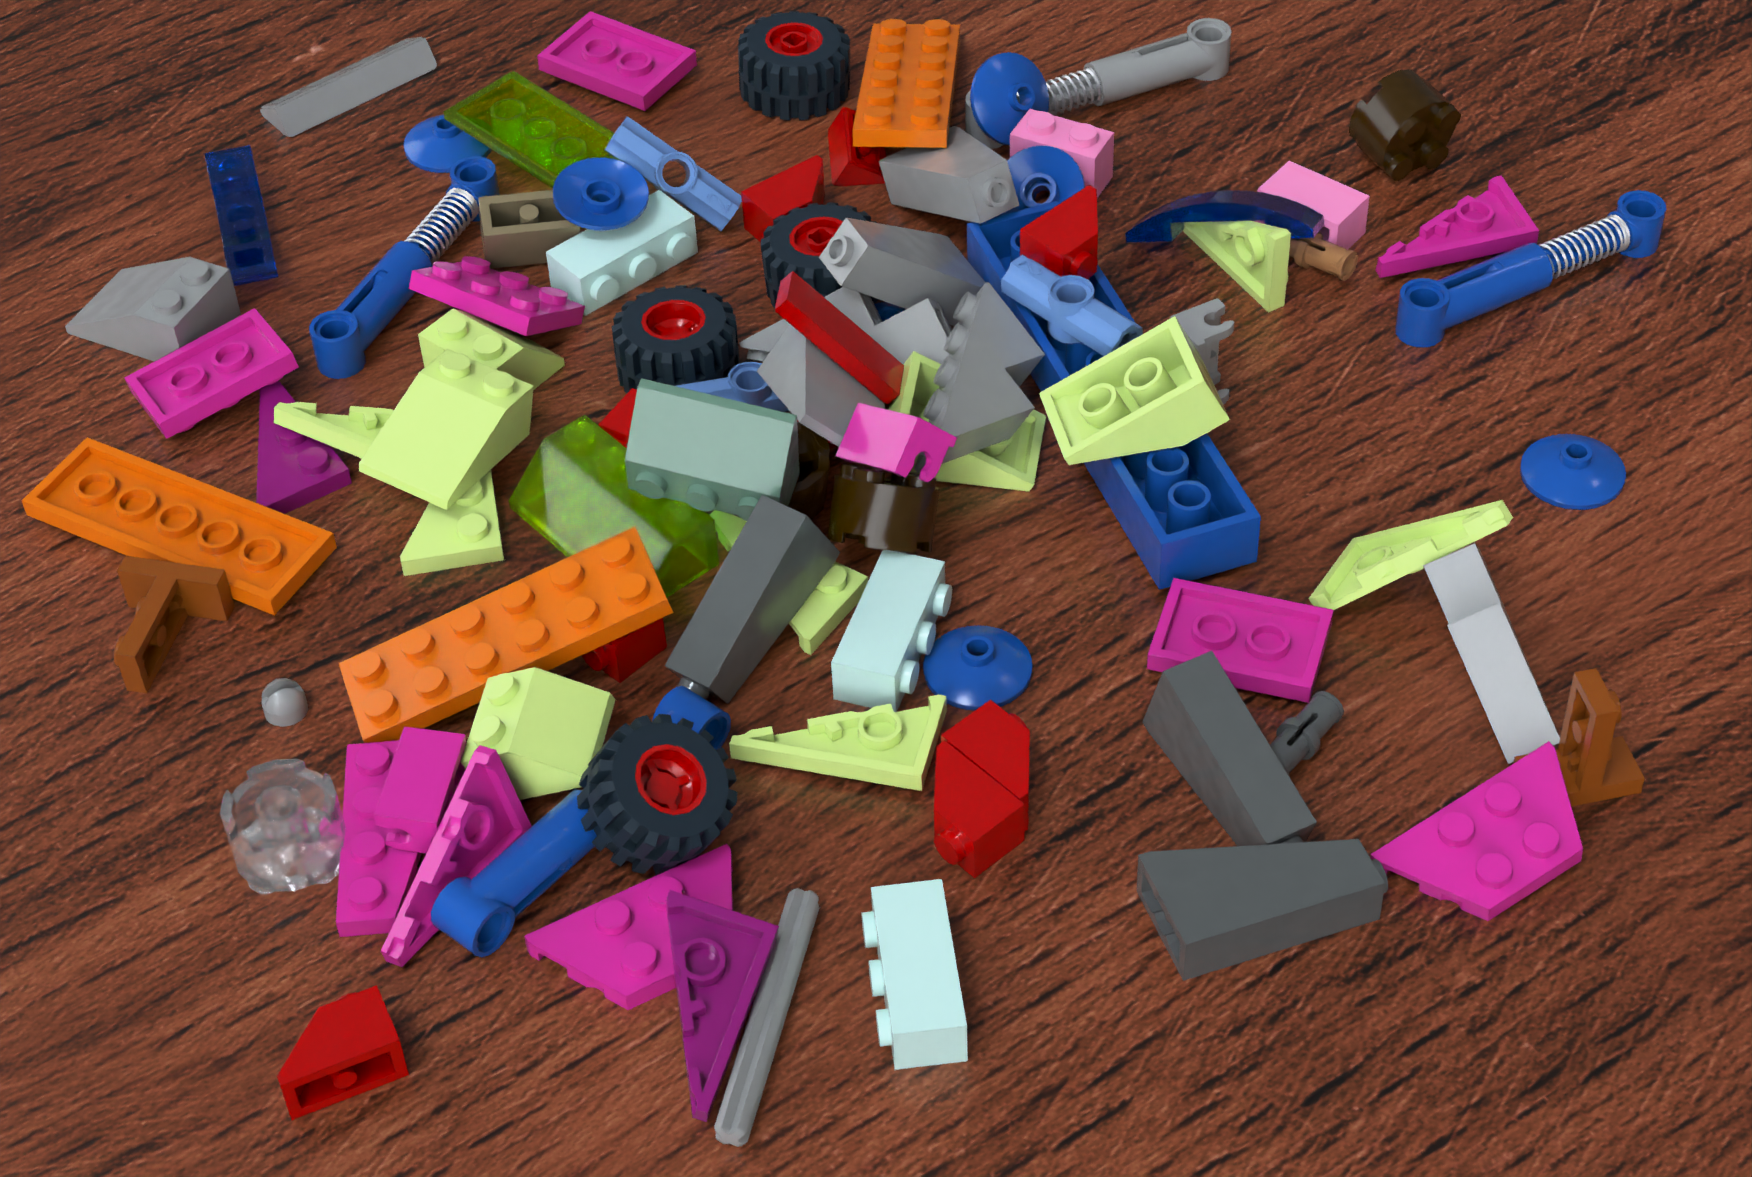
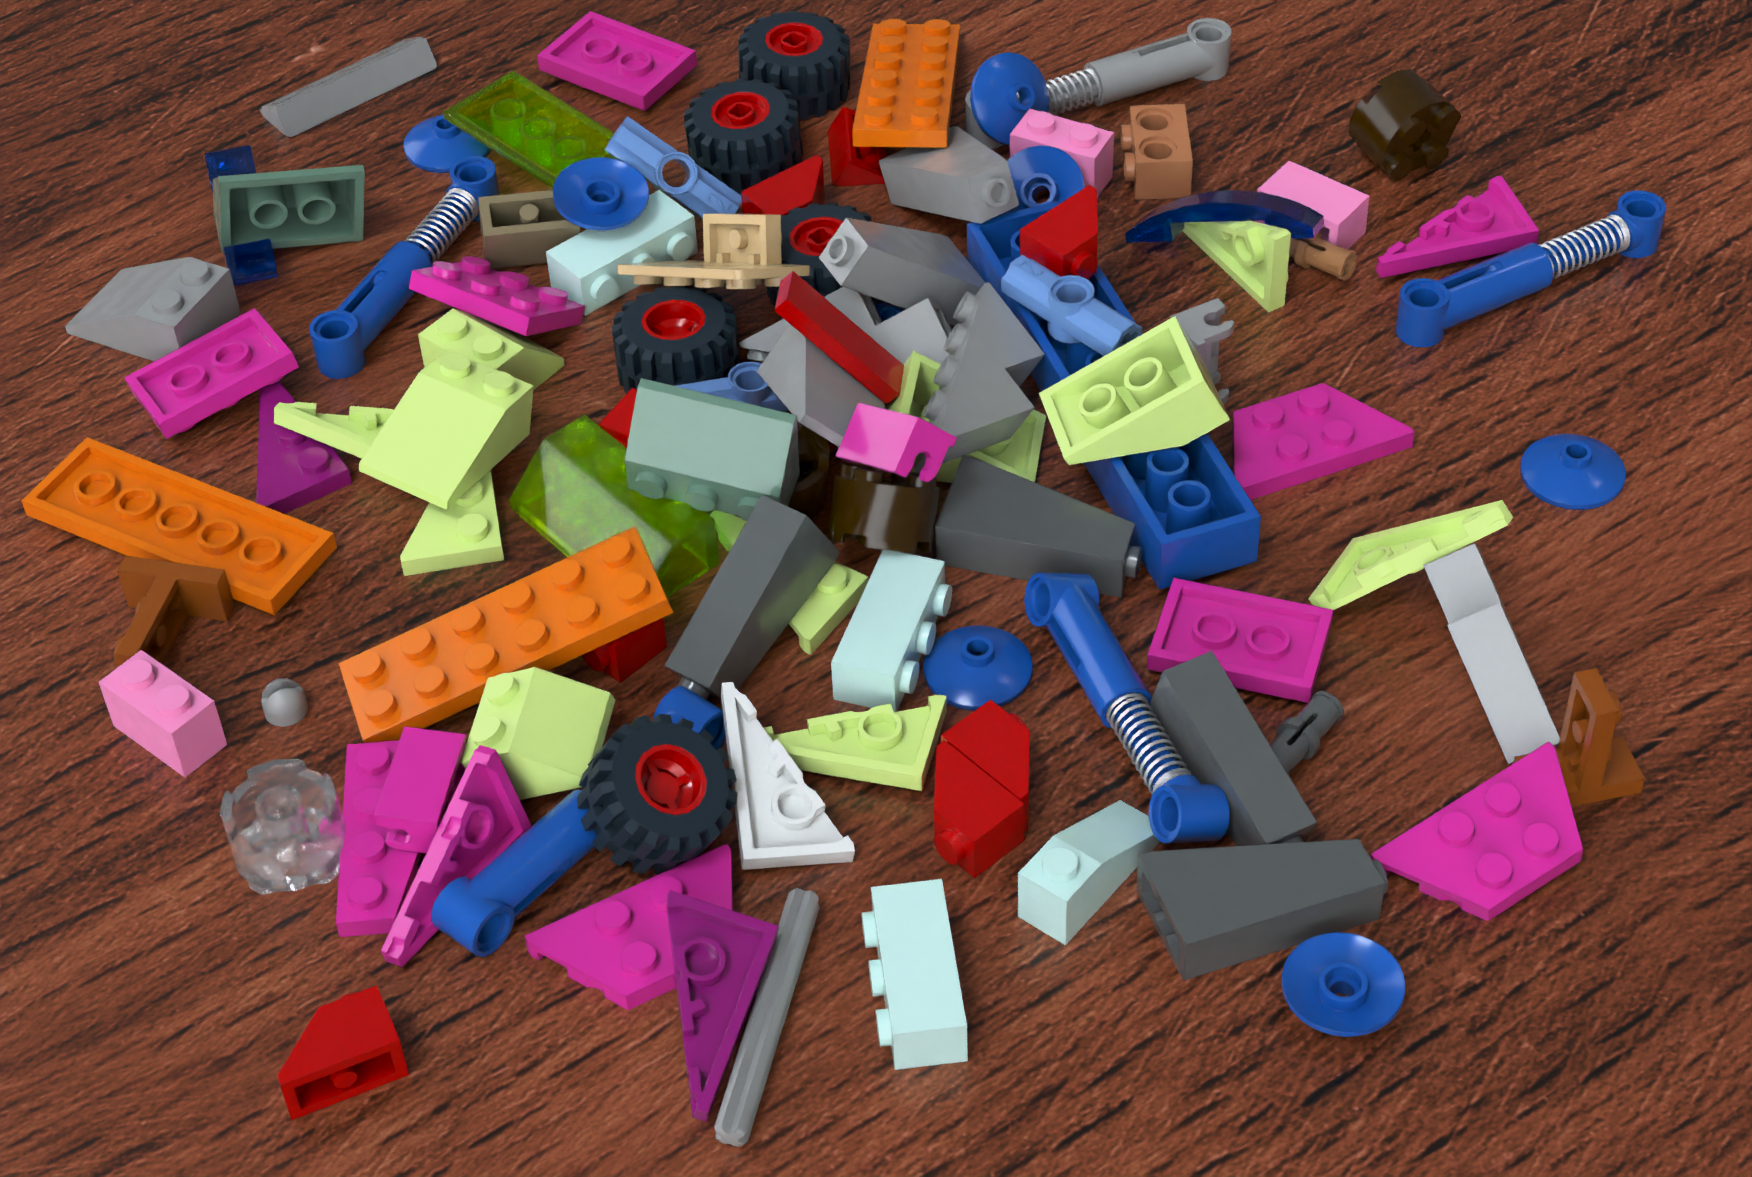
(163, 713): none -> bright pink brick
(291, 207): none -> sand green slope
(736, 252): none -> tan bracket
(744, 132): none -> black wheel
(775, 811): none -> white wing
(1022, 528): none -> dark grey slope
(1082, 869): none -> light aqua slope
(1158, 151): none -> nougat brick
(1179, 805): none -> blue piece
(1309, 438): none -> dark pink wing
(1346, 966): none -> blue dish

